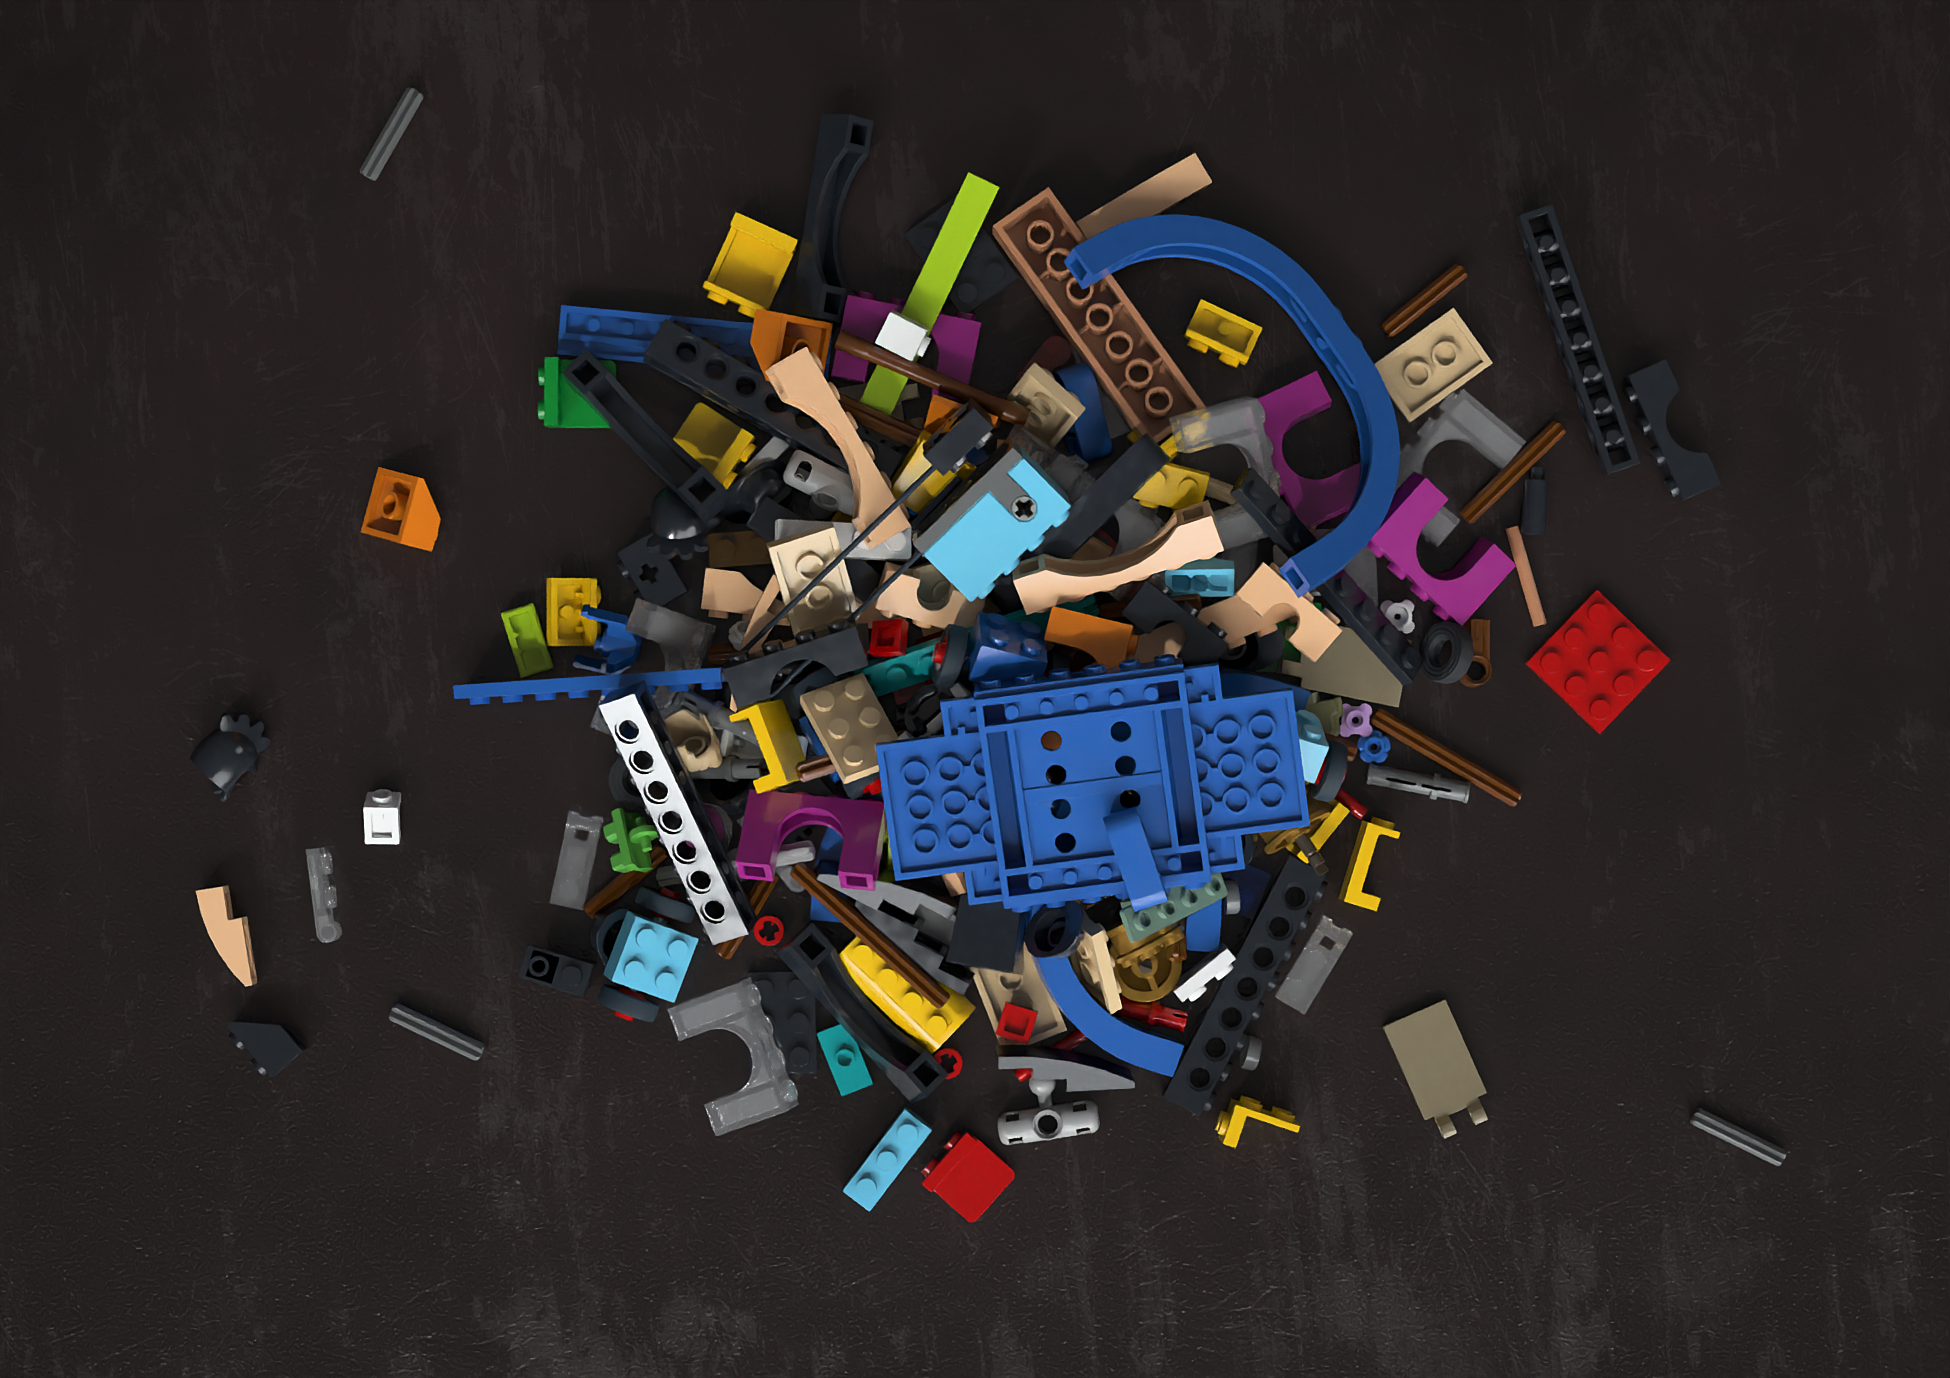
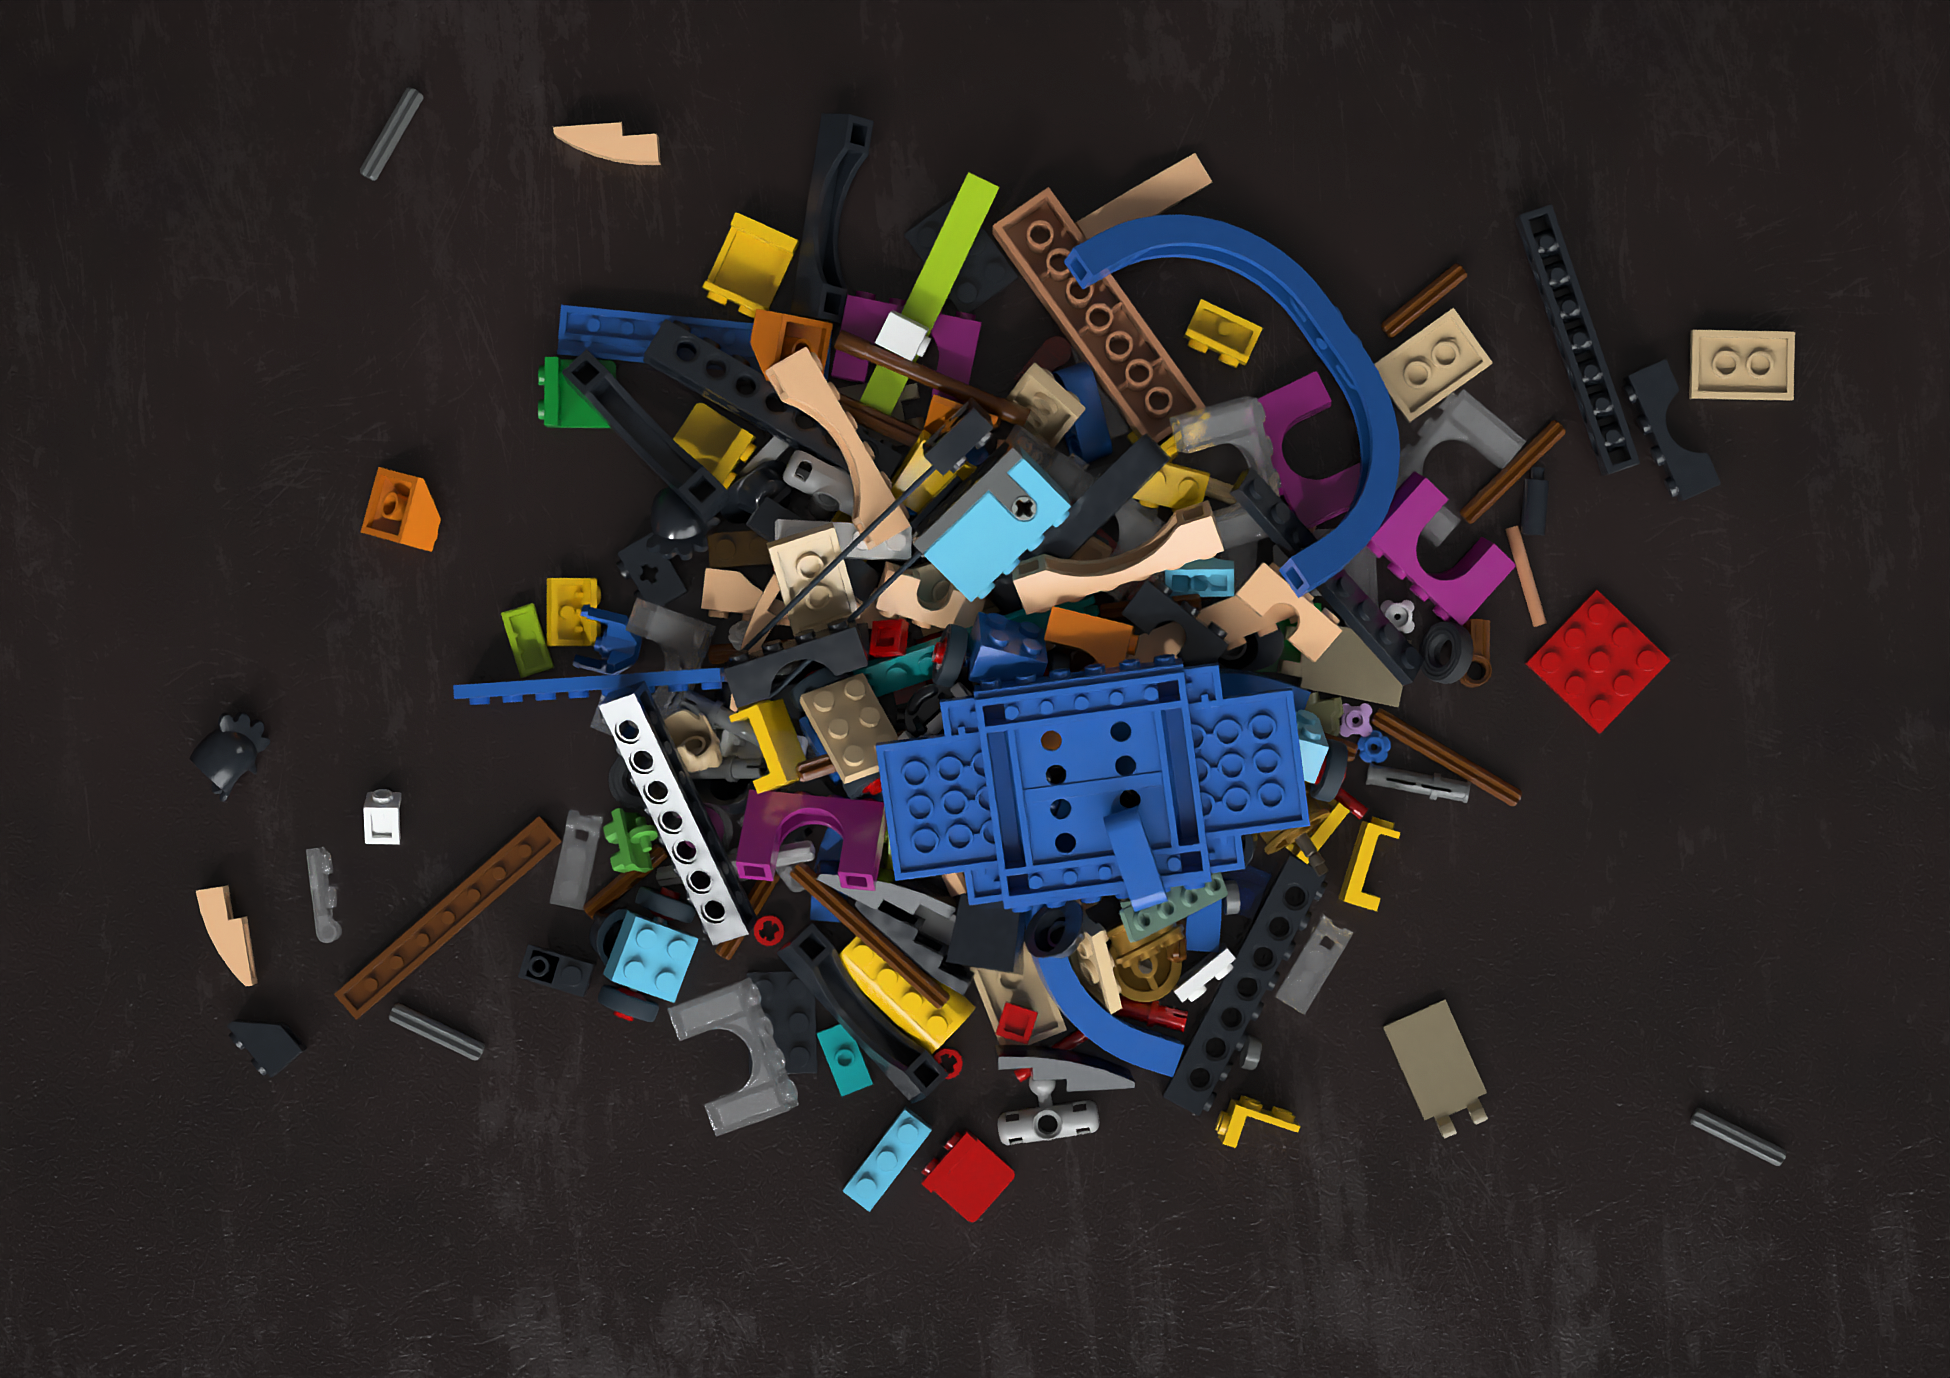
(448, 917): none -> reddish brown plate
(610, 143): none -> light nougat slope
(1742, 365): none -> tan plate

